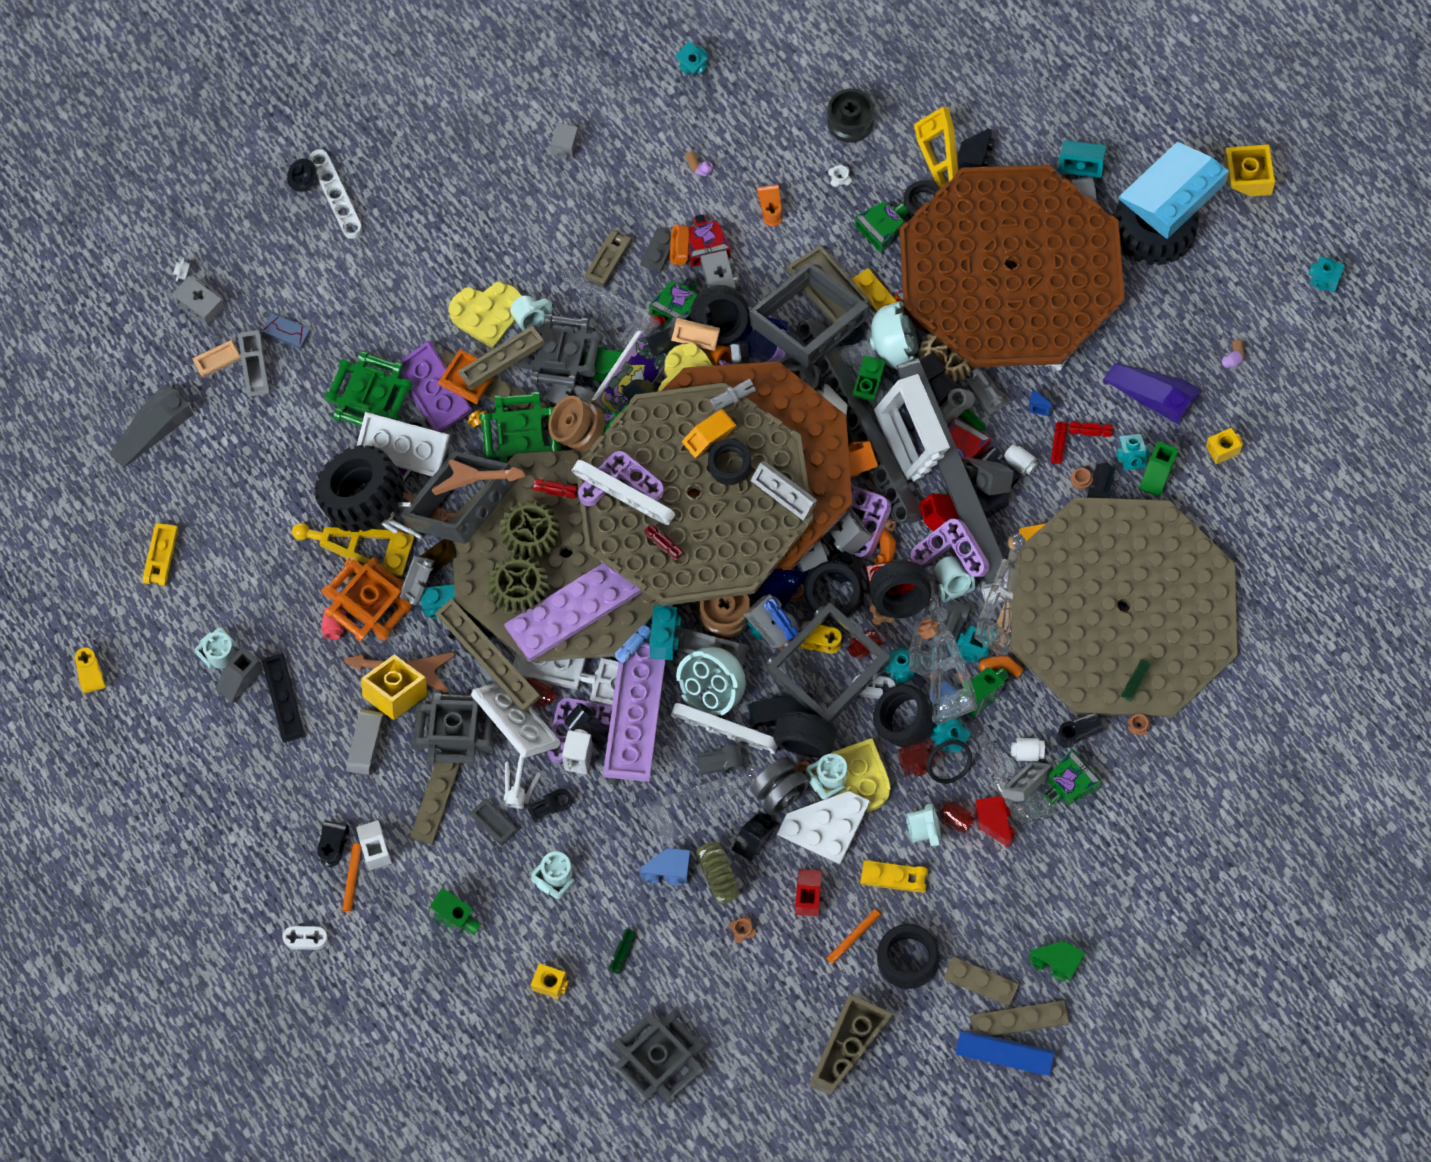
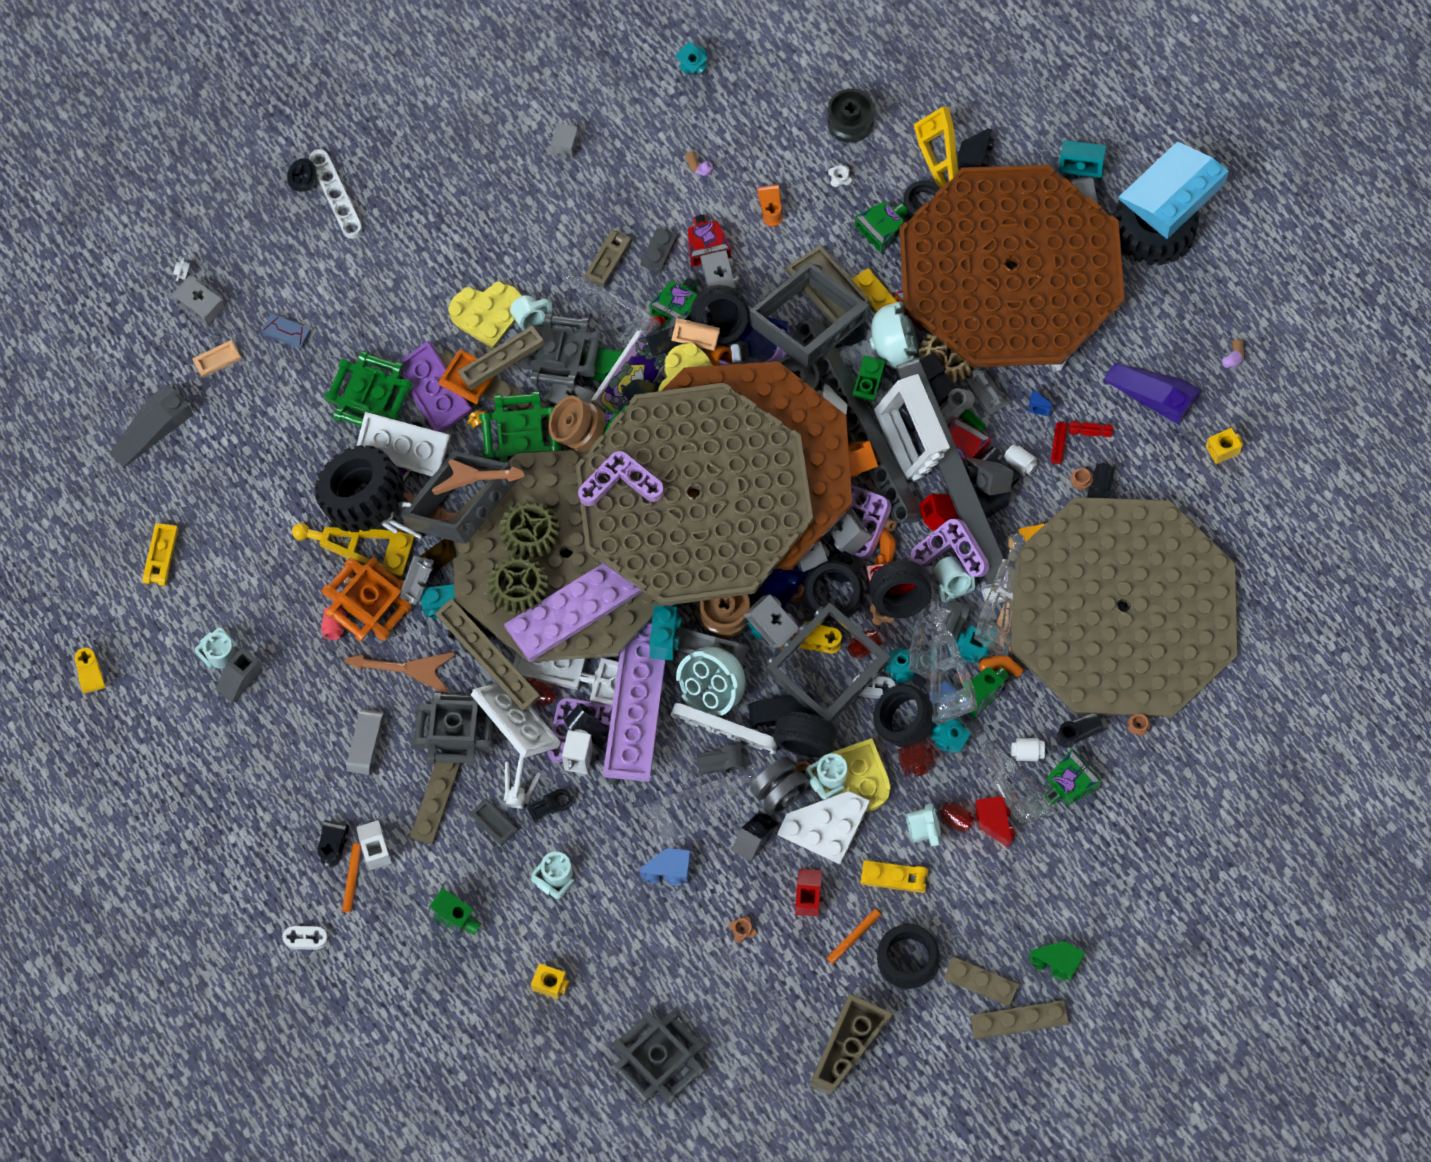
(253, 363): light grey slope -> none
(283, 698): black tile -> none
(394, 687): yellow slope -> none
(554, 488): red axle -> none
(622, 951): dark green axle -> none
(623, 492): white beam -> none
(633, 643): light blue axle -> none
(663, 542): dark red axle -> none
(679, 245): orange beam -> none
(707, 432): light orange slope -> none
(717, 872): olive gear -> none
(729, 445): black tyre -> none
(732, 395): light grey pin -> none
(780, 618): blue axle -> none
(783, 490): light grey plate -> none
(928, 628): nougat plate -> none
(936, 749): black tyre -> none
(1004, 1052): blue tile -> none
(1027, 781): light grey plate -> none
(1132, 452): teal brick -> none
(1136, 680): clear green axle -> none
(1159, 469): green slope -> none
(1250, 169): yellow slope -> none
(1326, 274): teal brick -> none

